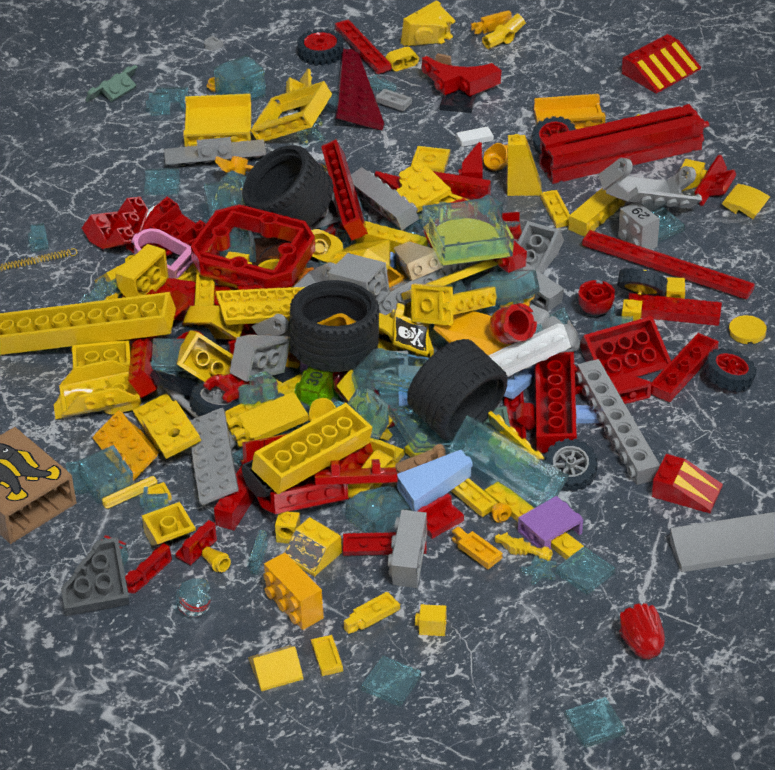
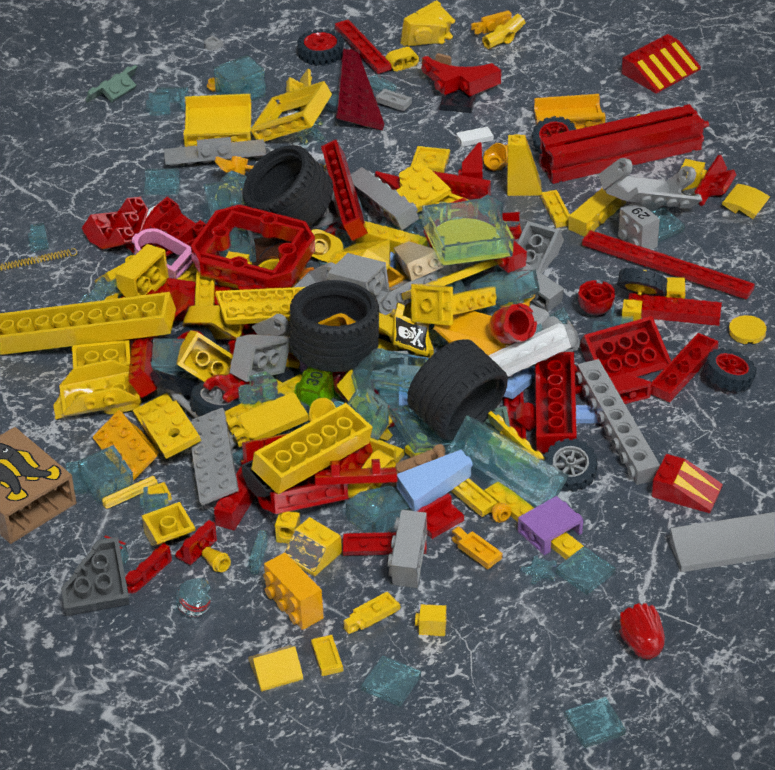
(519, 546): yellow piece -> none

